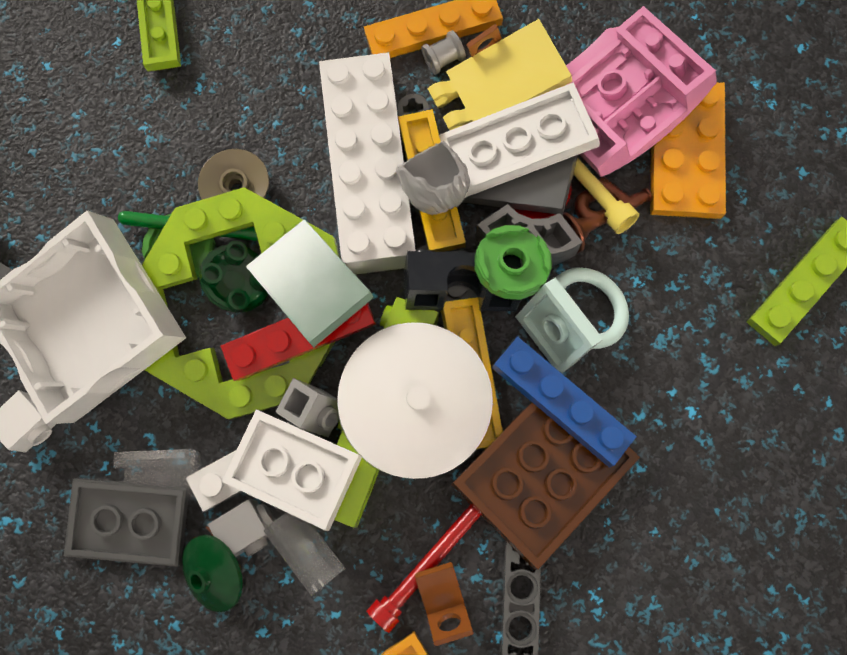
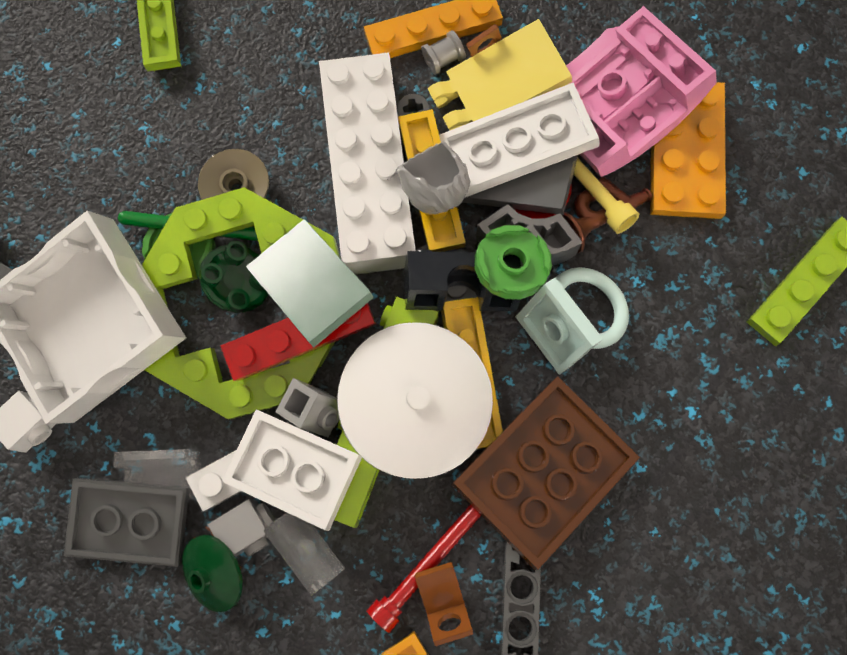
(564, 402): blue plate -> none

